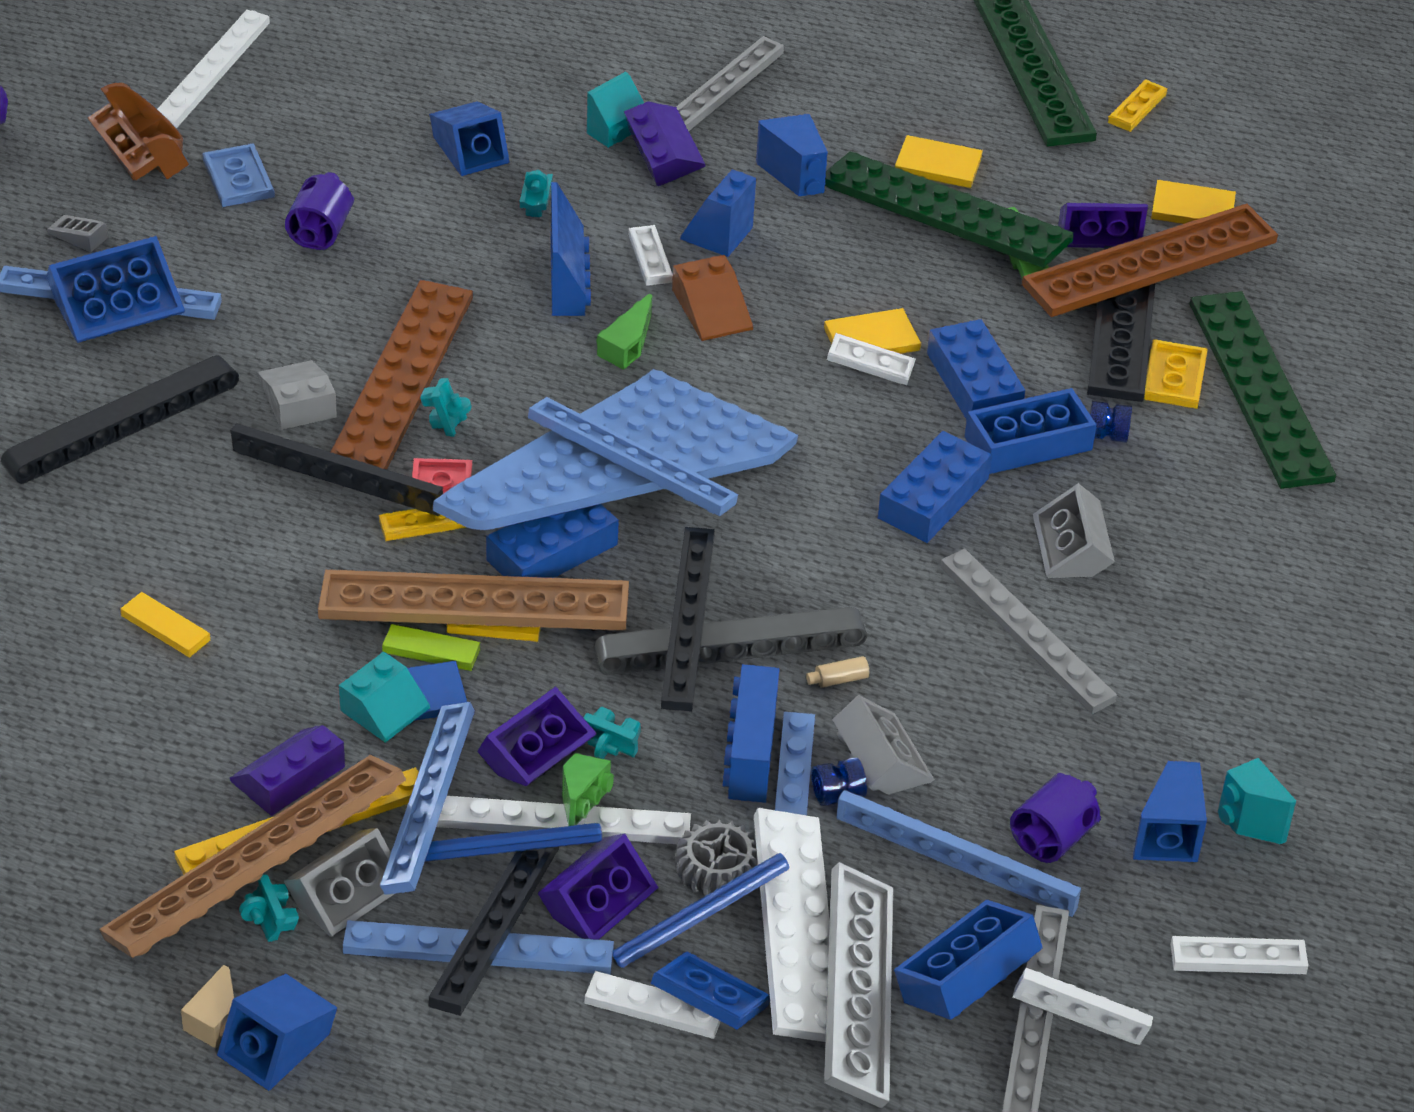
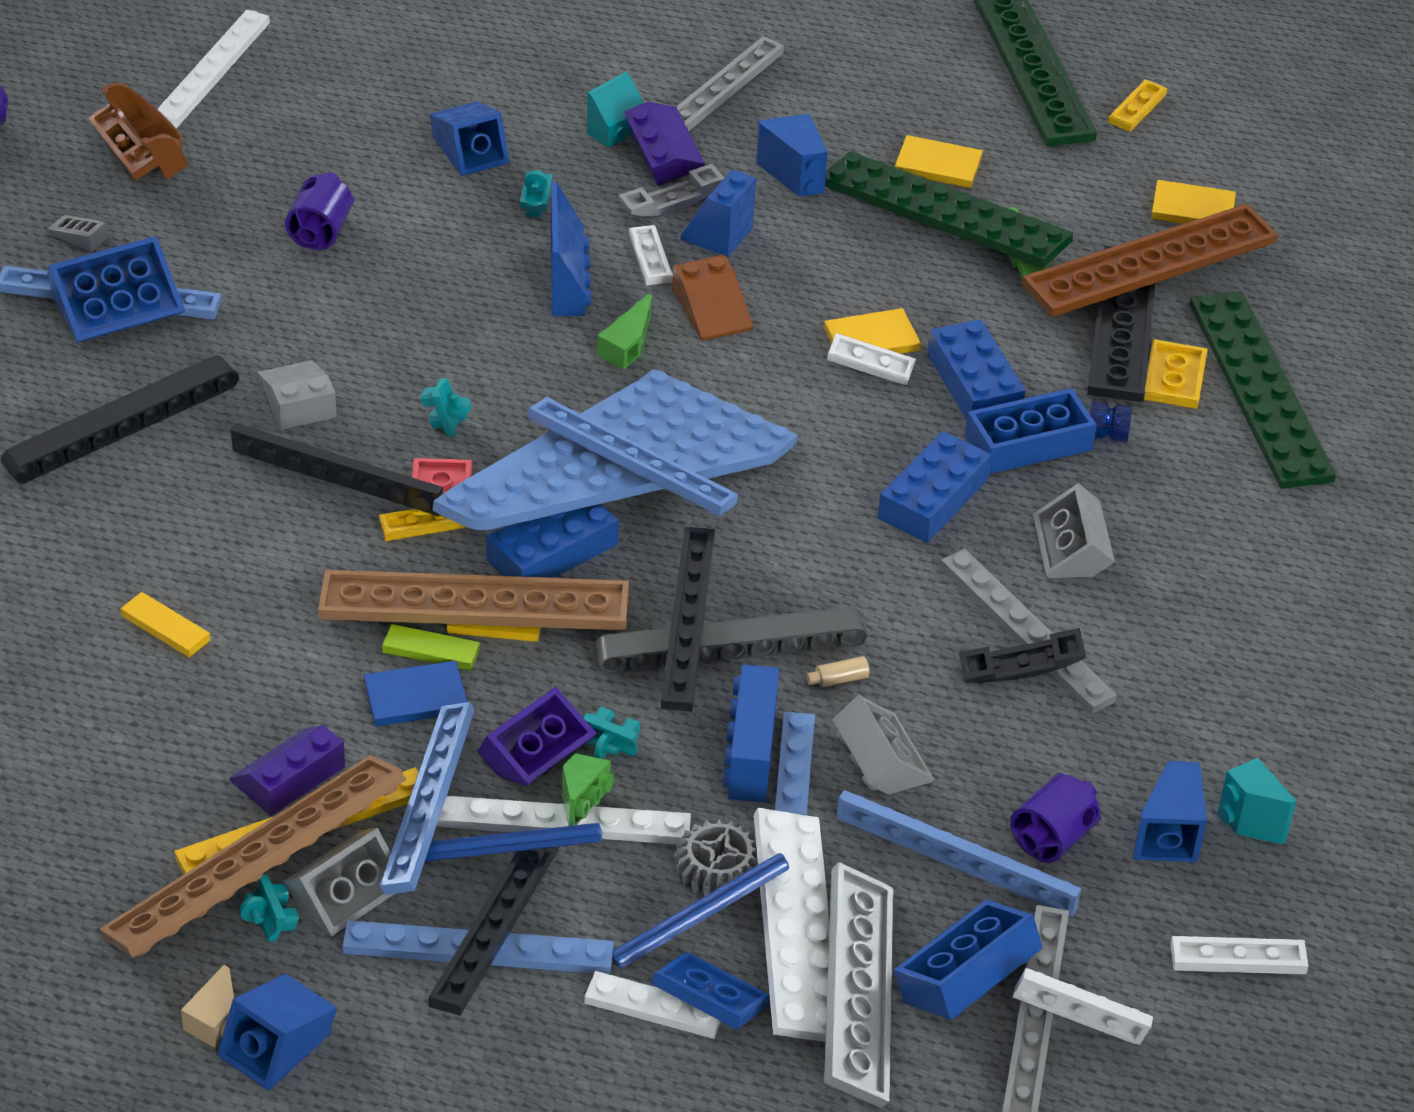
(238, 175): medium blue tile -> none
(382, 697): teal slope -> none
(402, 374): dark orange plate -> none
(599, 888): dark purple slope -> none
(675, 197): none -> light grey slope
(832, 780): clear blue wheel -> none
(1024, 660): none -> black slope
(1103, 223): dark purple slope -> none

